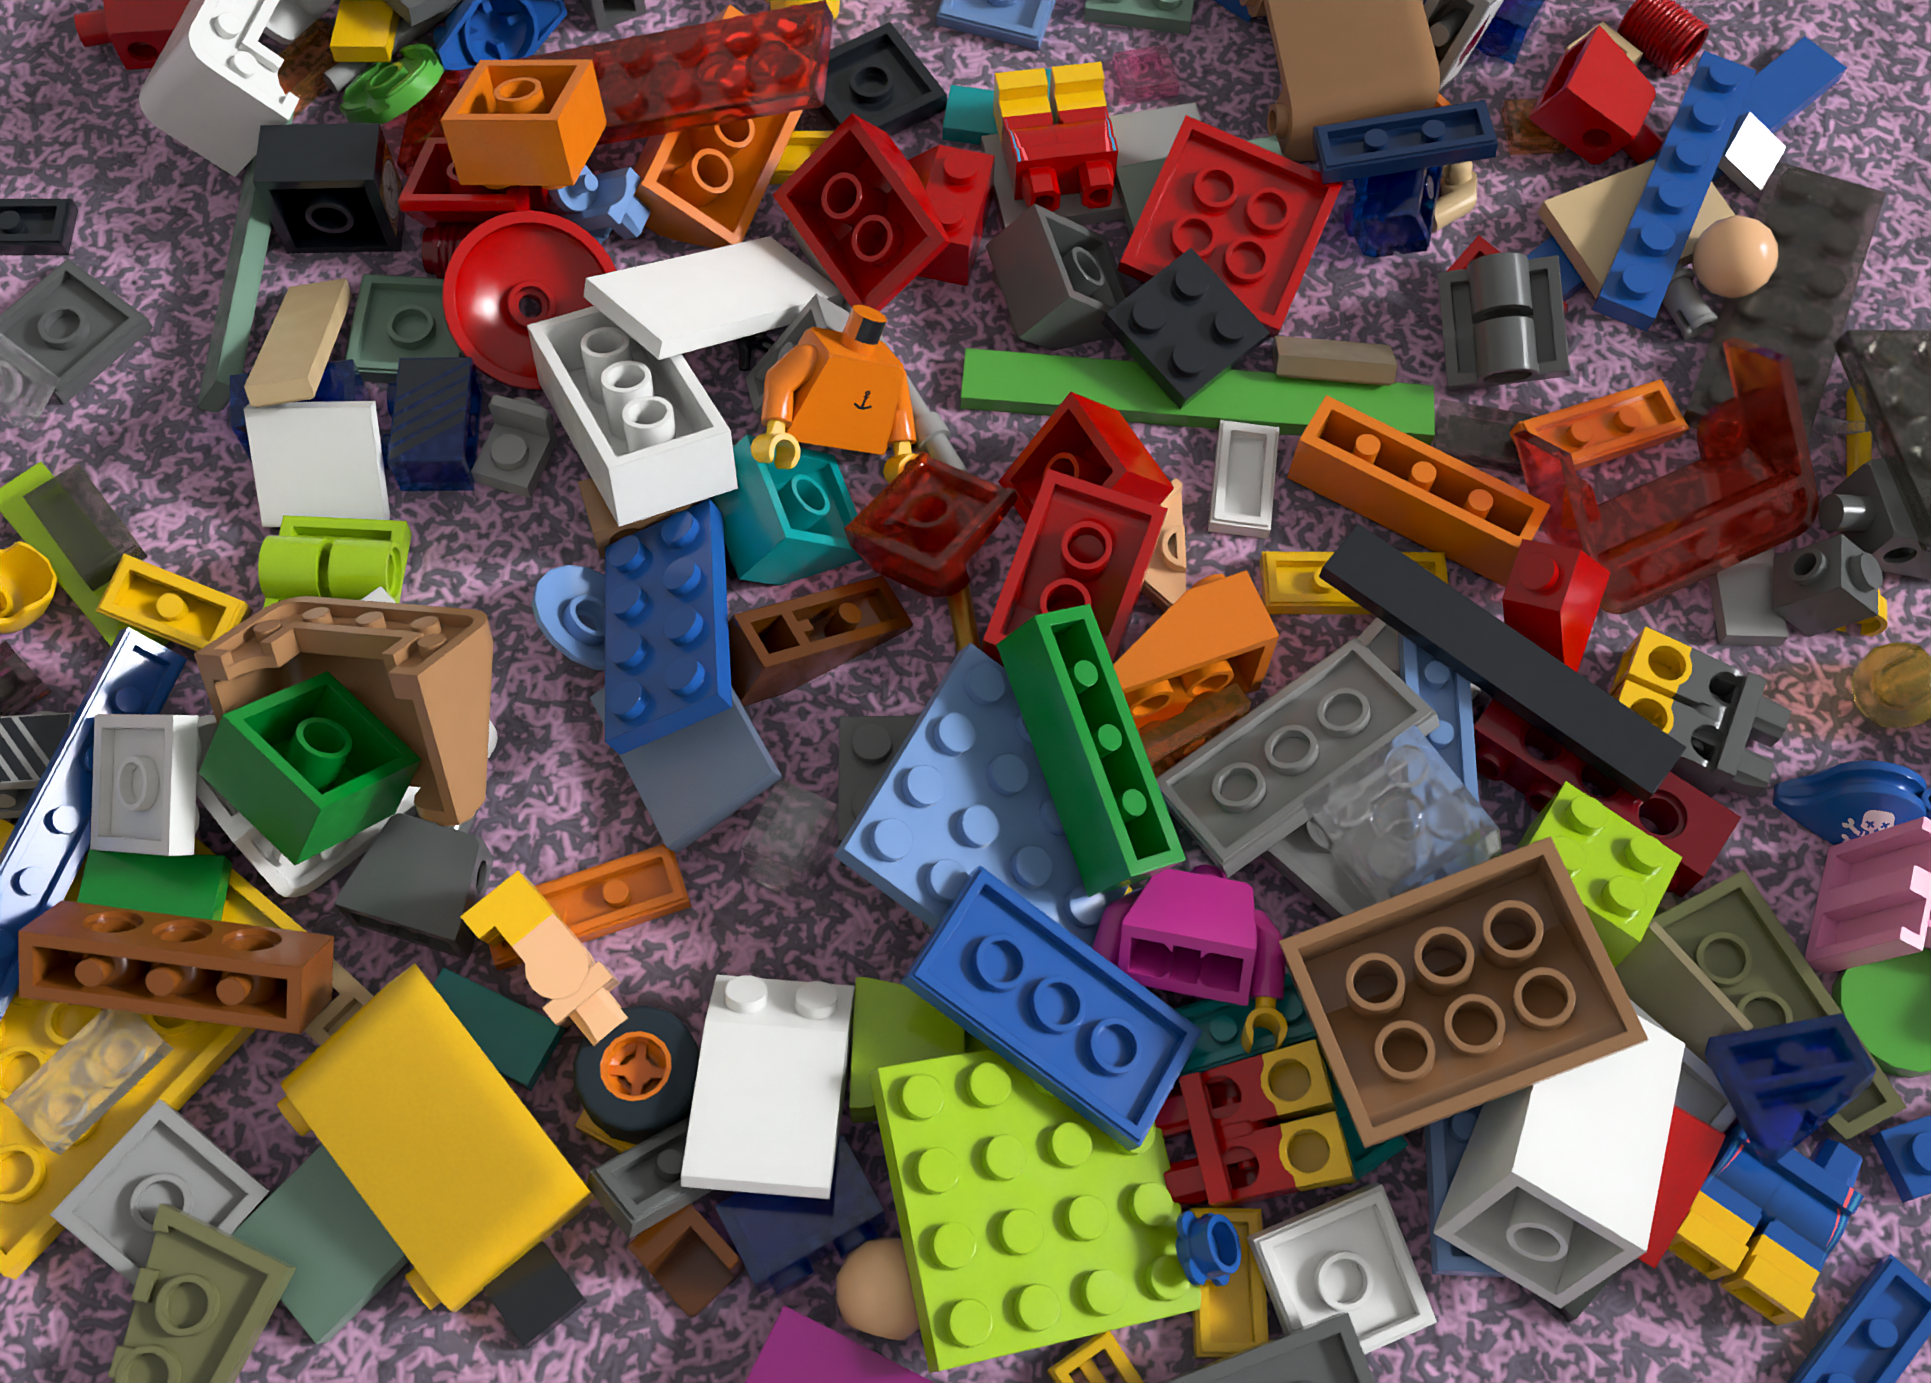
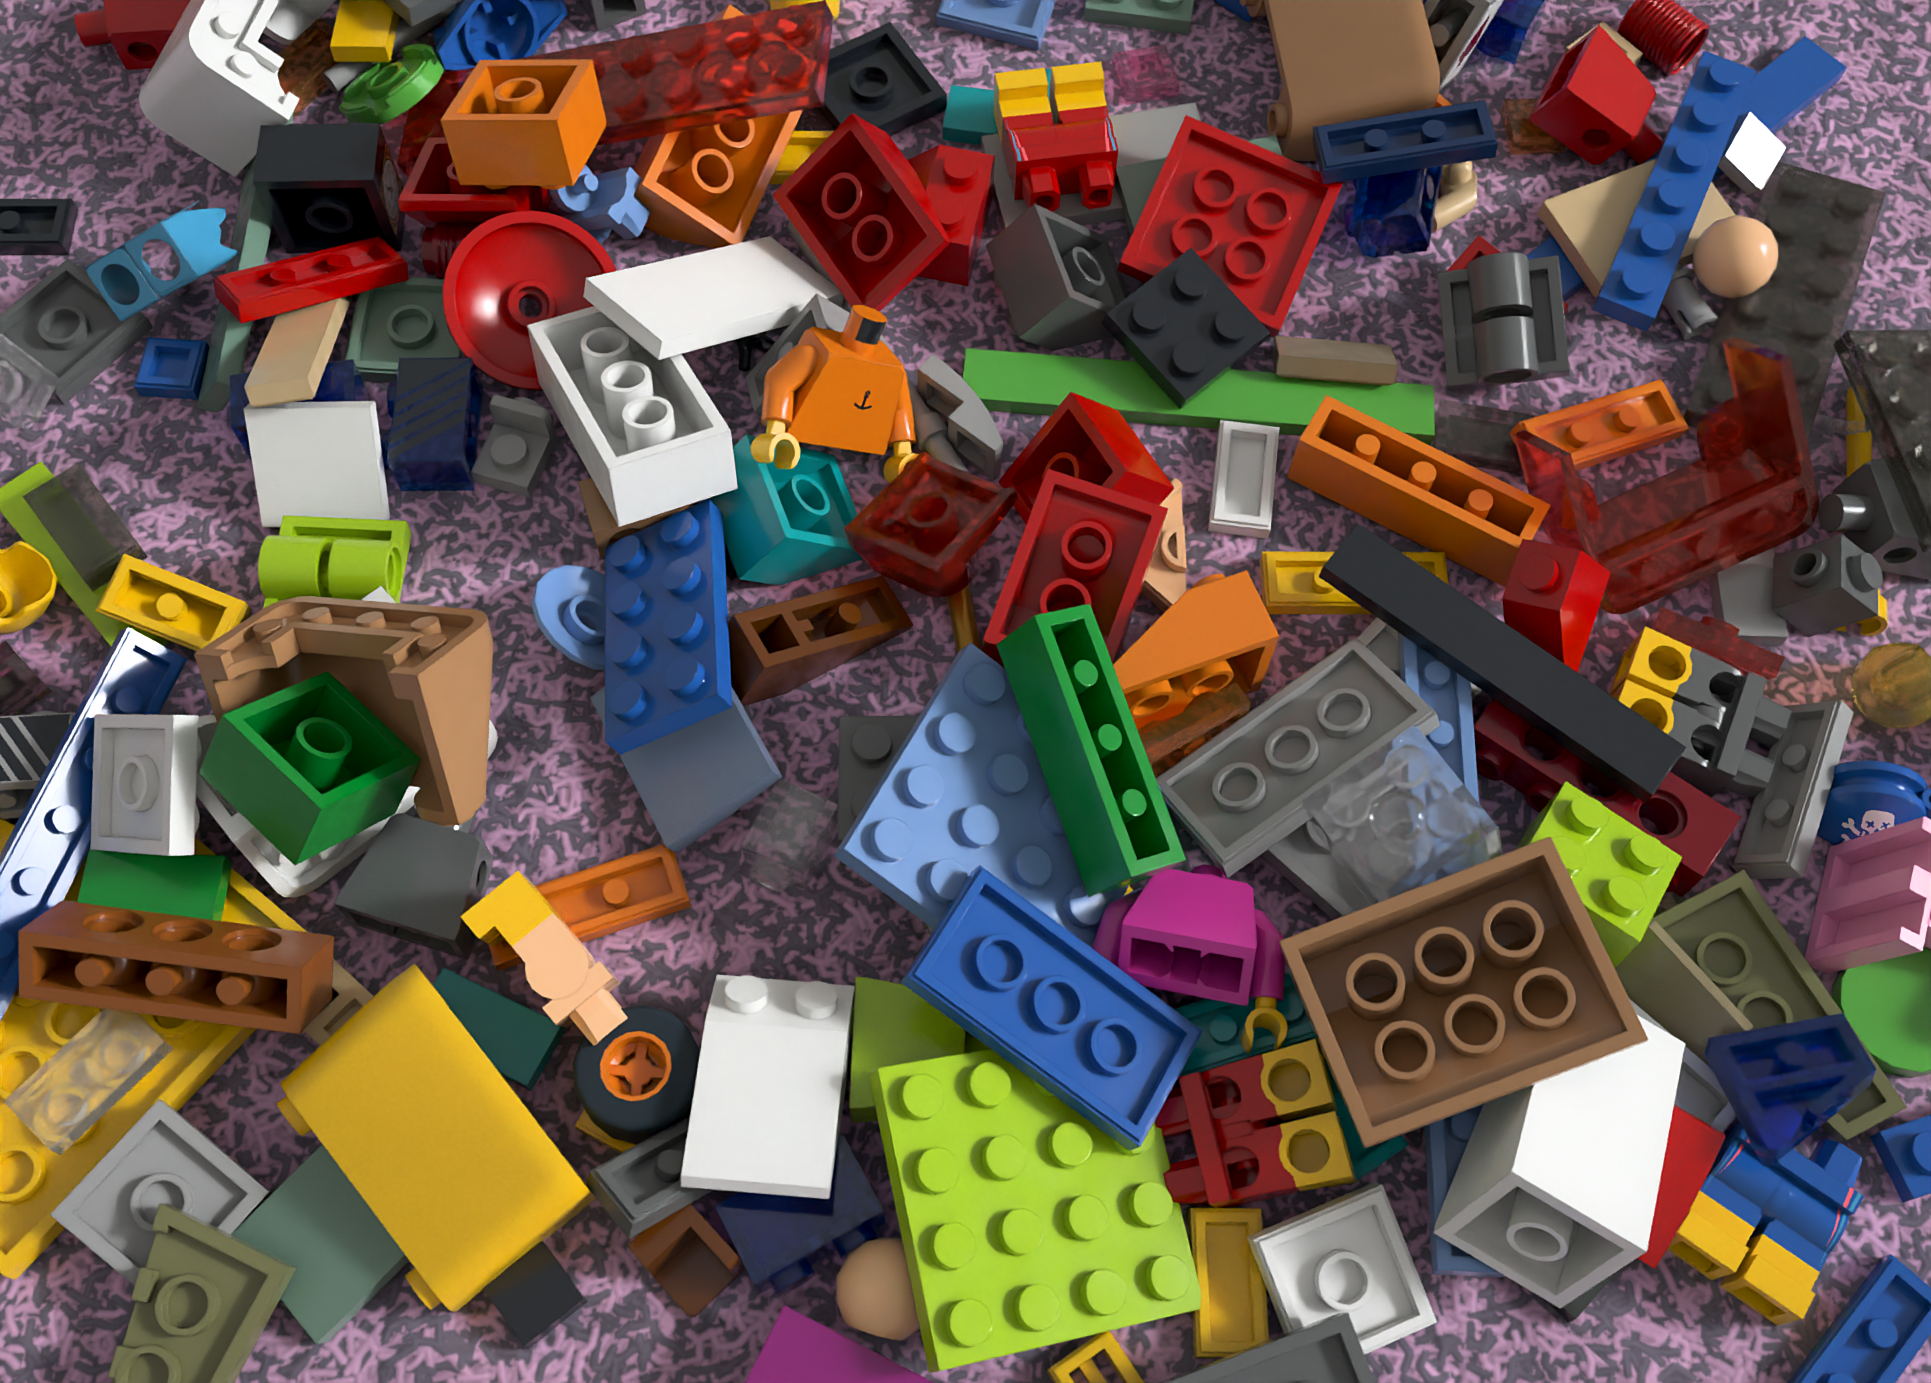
(127, 279): none -> dark azure piece
(172, 368): none -> blue tile
(310, 279): none -> red tile
(969, 422): none -> light grey slope
(1207, 1248): blue plate -> none
(1718, 641): none -> clear red plate
(1791, 806): none -> light grey tile

